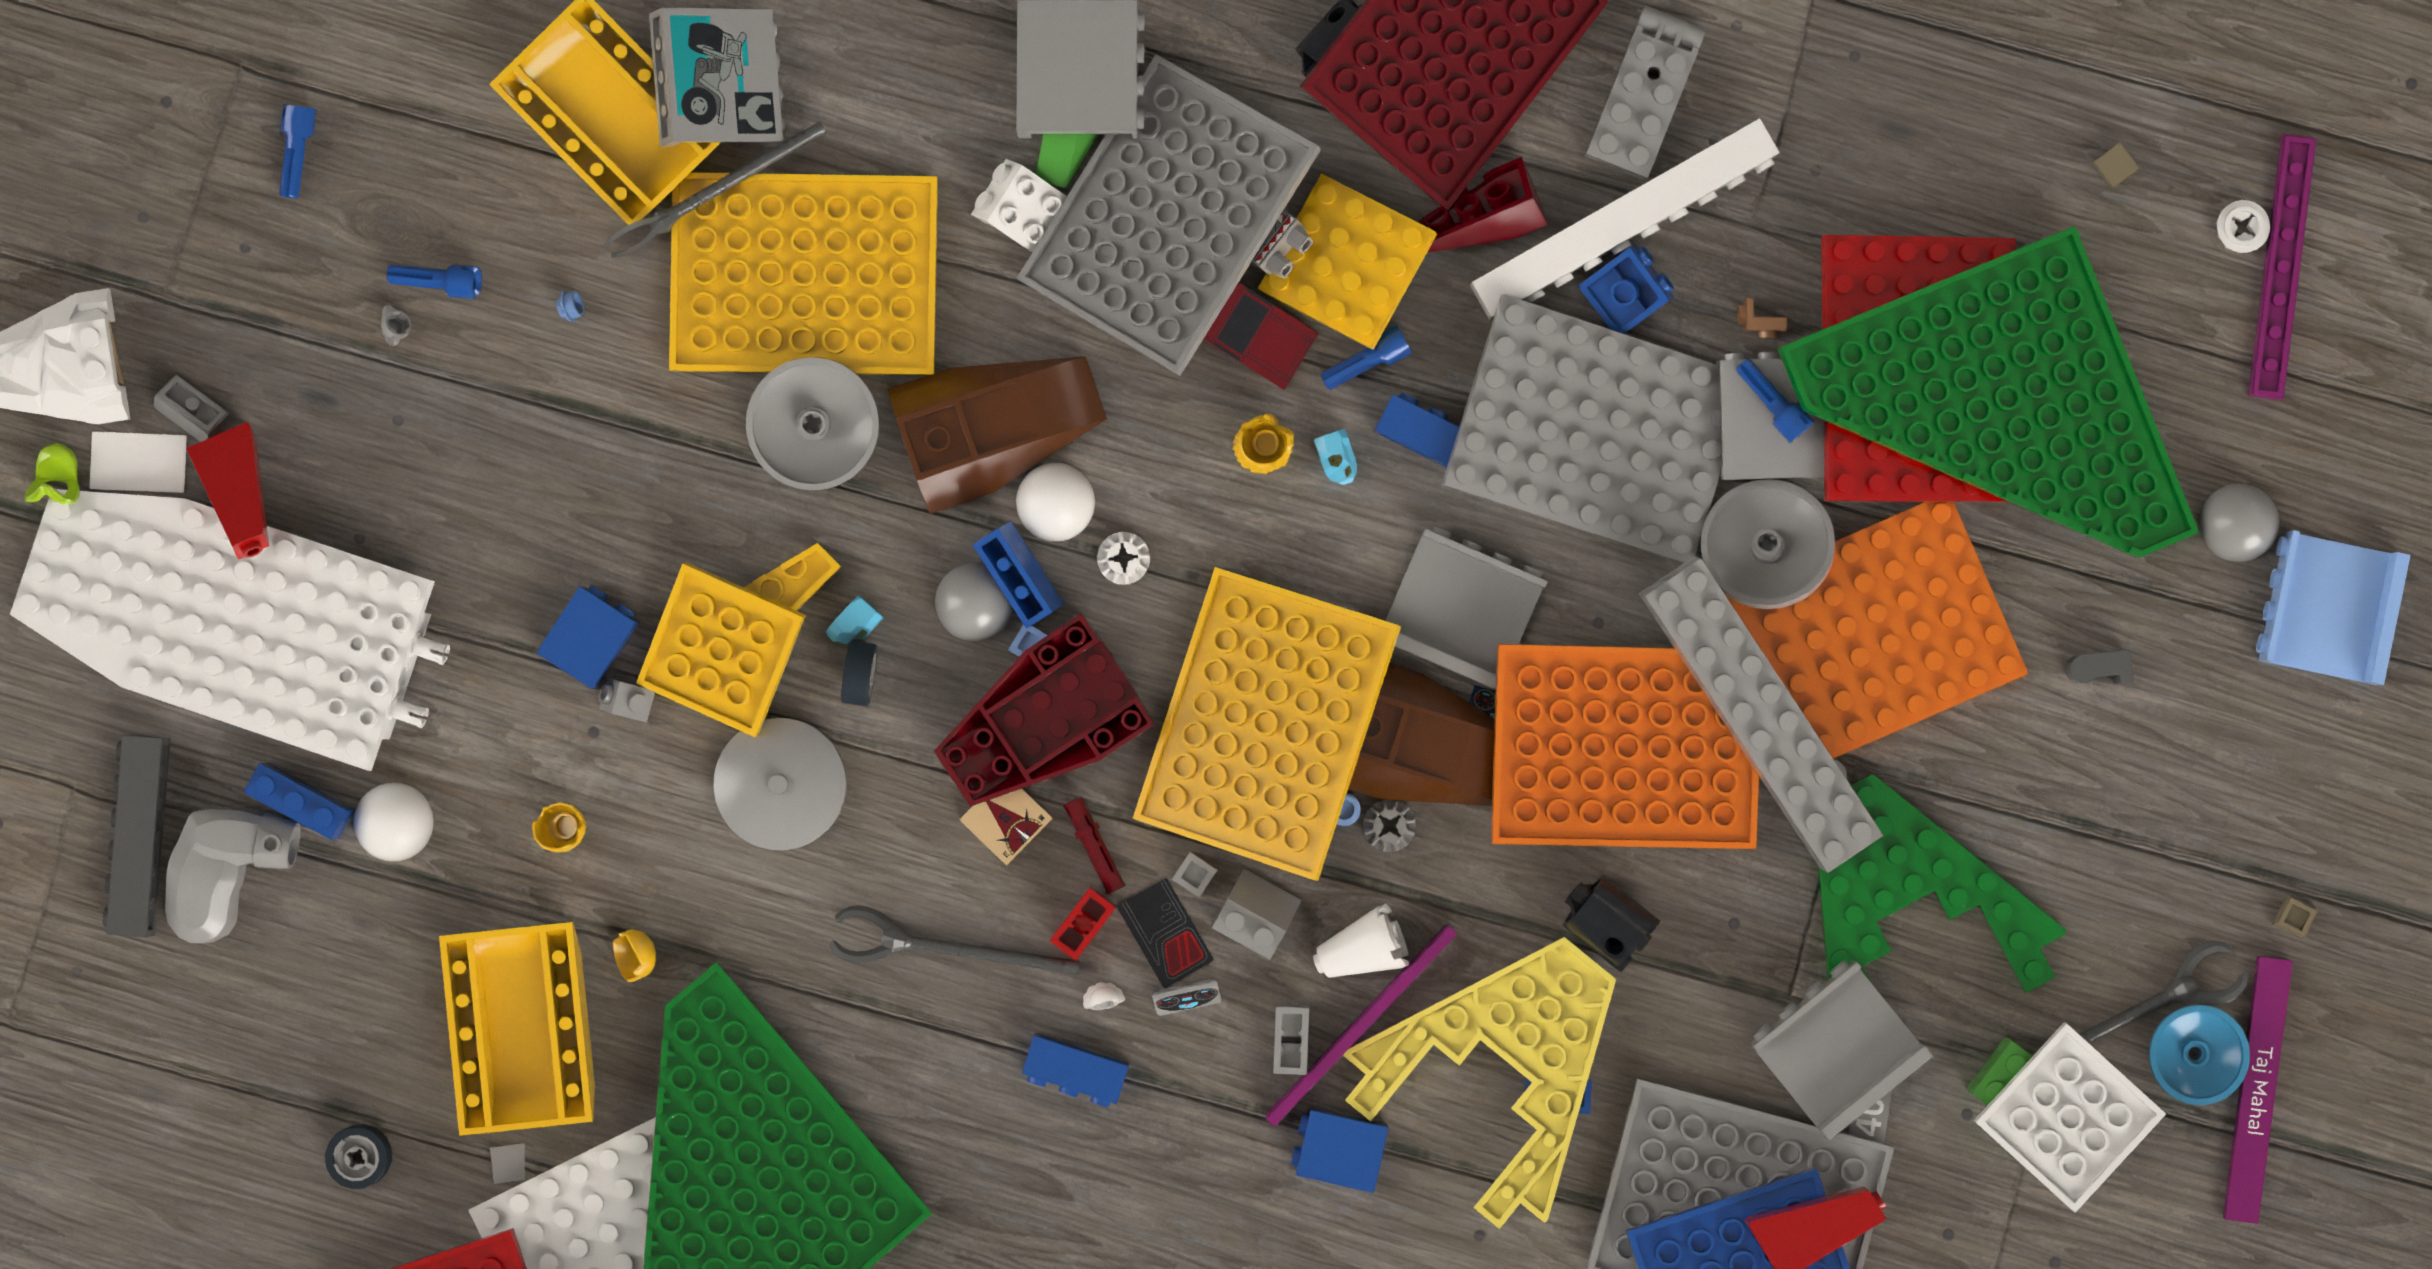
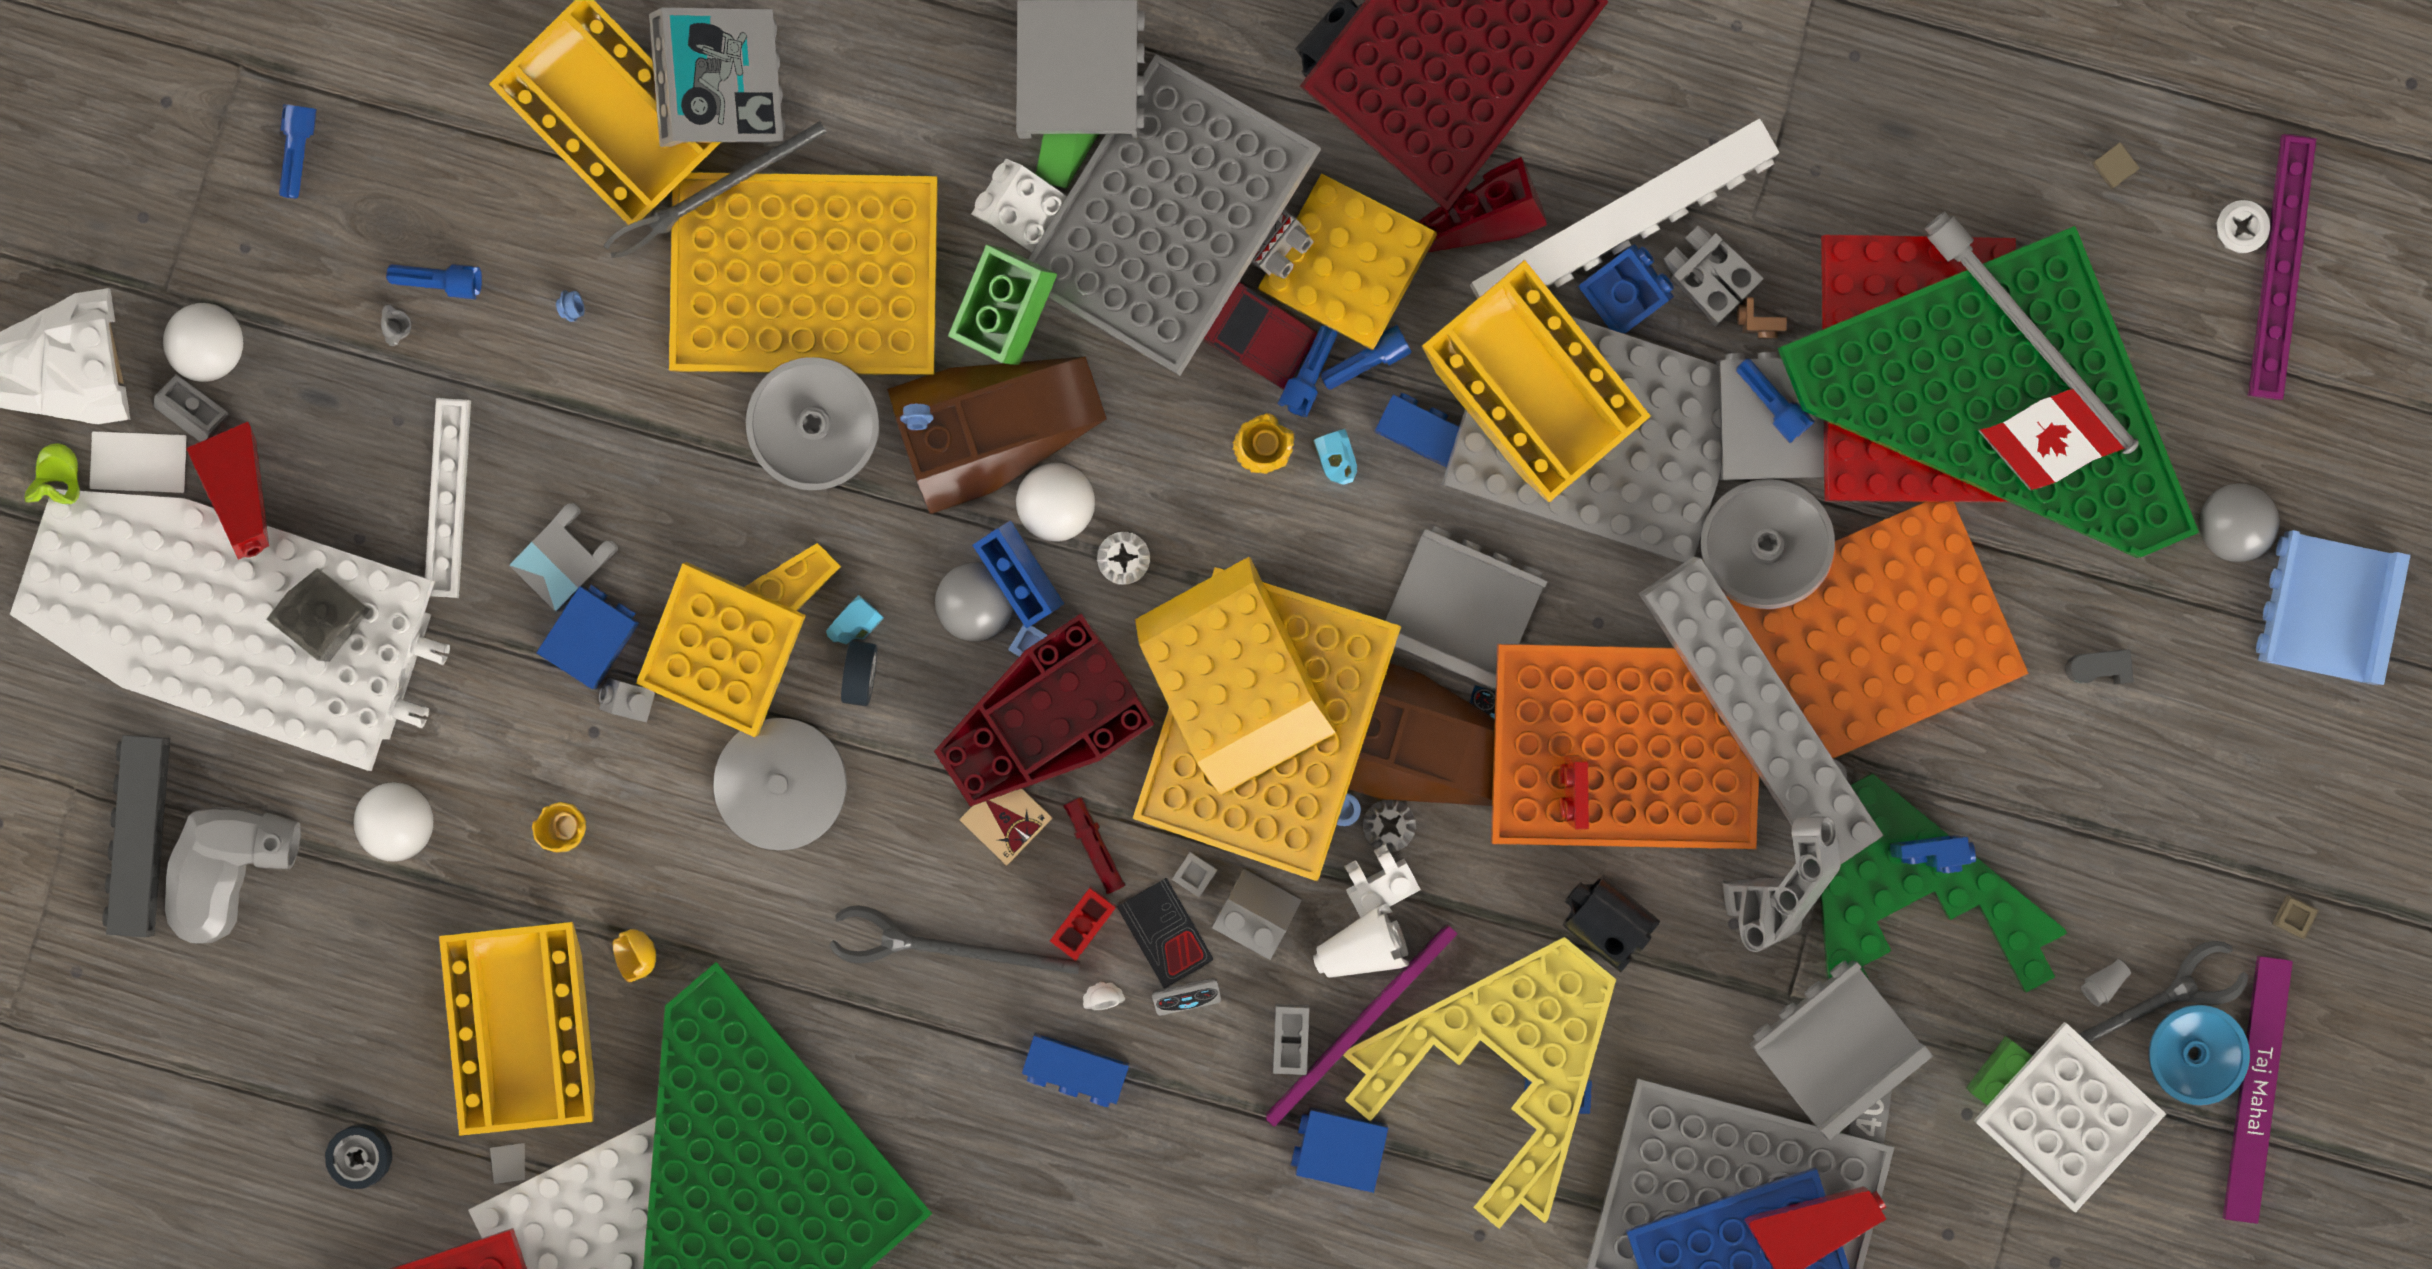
(203, 342): none -> white piece
(299, 801): blue brick -> none
(318, 615): none -> clear smoke slope
(447, 496): none -> white tile
(558, 562): none -> light grey flag
(916, 416): none -> medium blue plate
(1002, 305): none -> bright green brick
(1232, 677): none -> yellow slope
(1301, 391): none -> blue piece
(1385, 887): none -> white plate
(1534, 382): none -> yellow slope
(1575, 803): none -> red plate
(1640, 107): light grey hinge -> none
(1713, 276): none -> light grey hips
(1776, 906): none -> light grey connector
(1943, 852): none -> blue plate
(2053, 433): none -> flag
(2103, 985): none -> light grey cone

